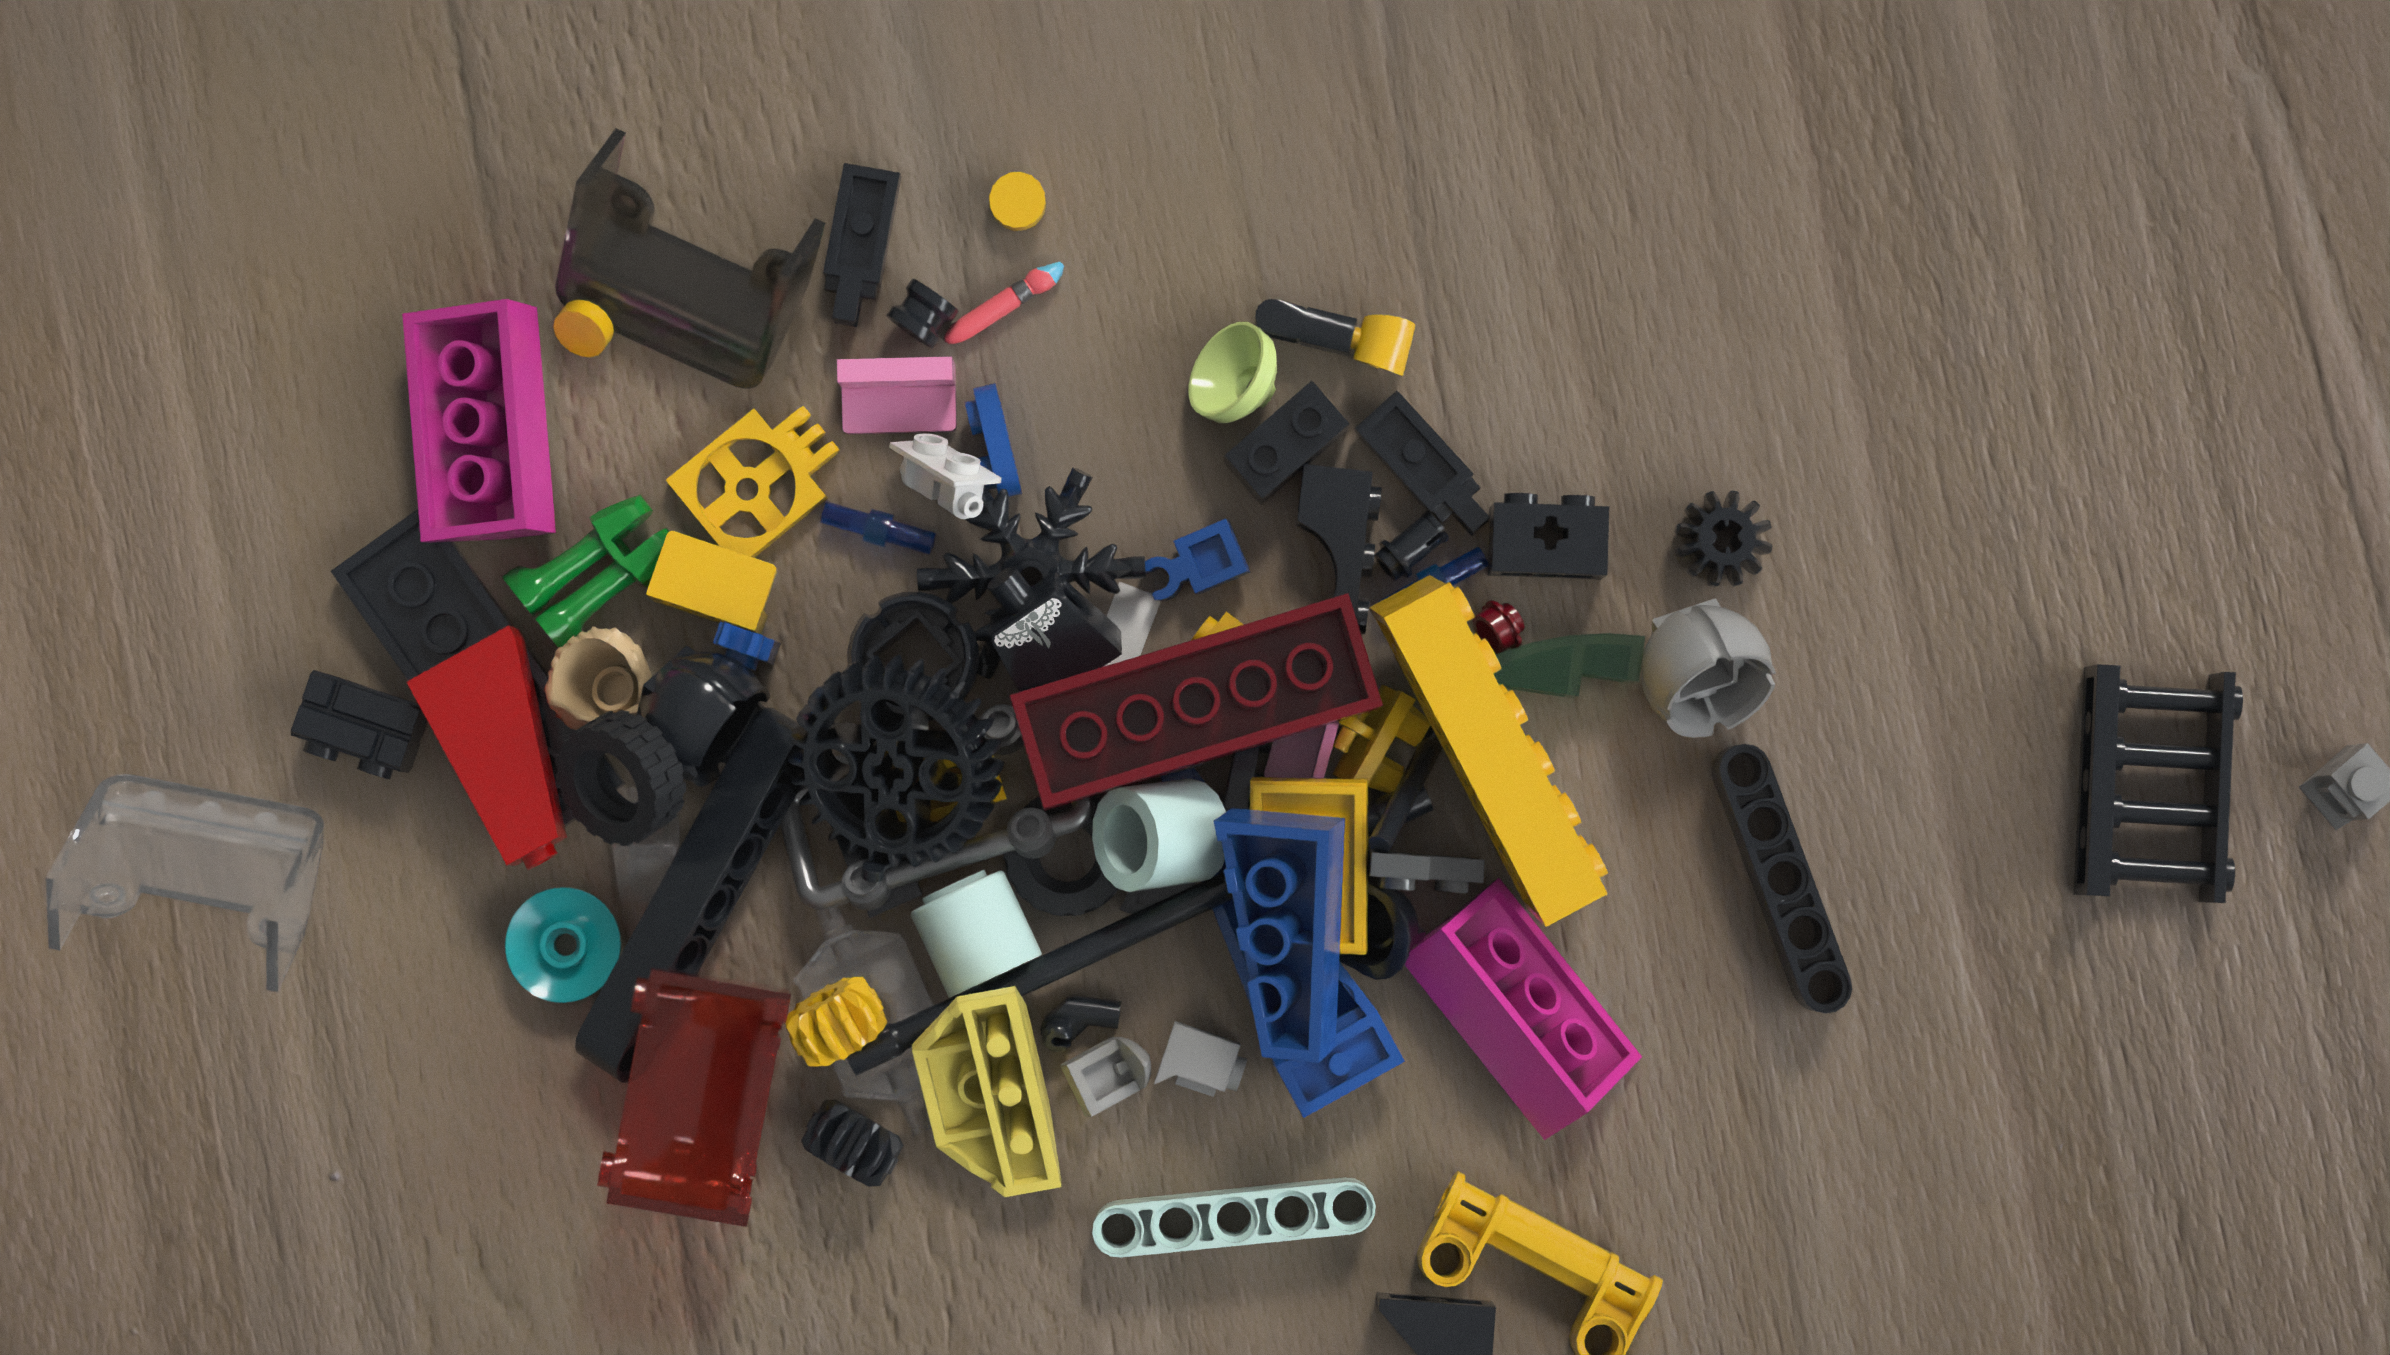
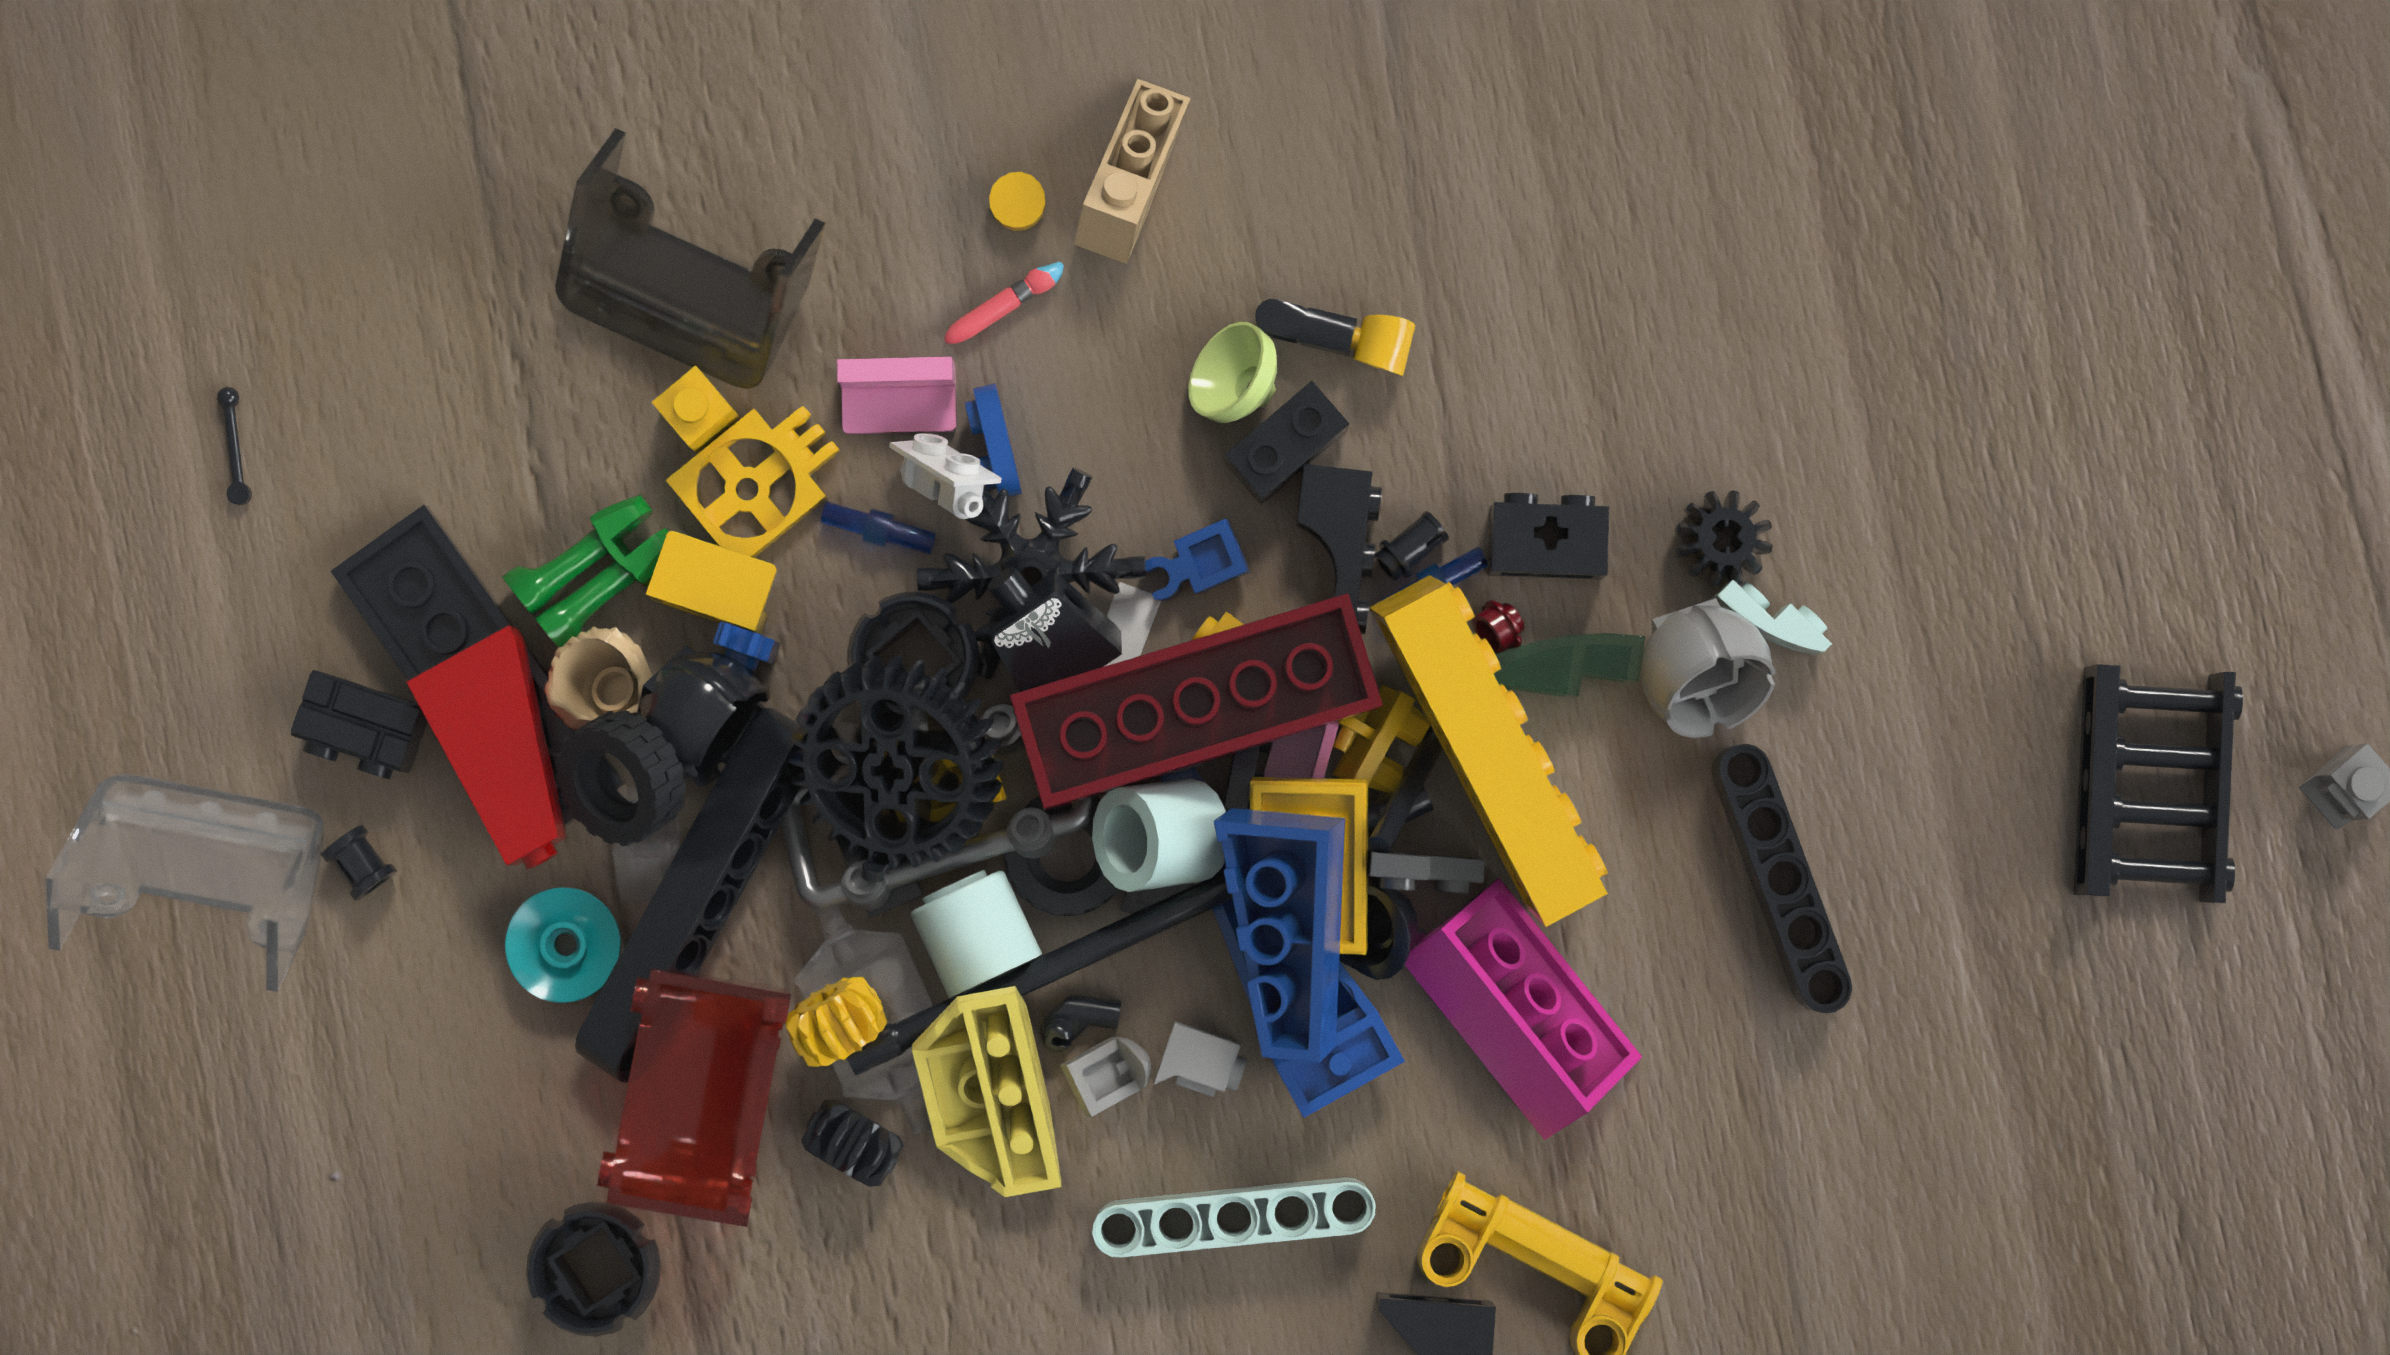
(237, 492): none -> black hinge
(358, 862): none -> black bush
(479, 422): dark pink slope -> none
(560, 1289): none -> black piece
(583, 328): yellow piece -> none
(695, 409): none -> yellow brick
(859, 238): black hinge -> none
(922, 313): black wheel -> none
(1130, 171): none -> tan slope
(1423, 462): black hinge -> none
(1789, 627): none -> light aqua slope

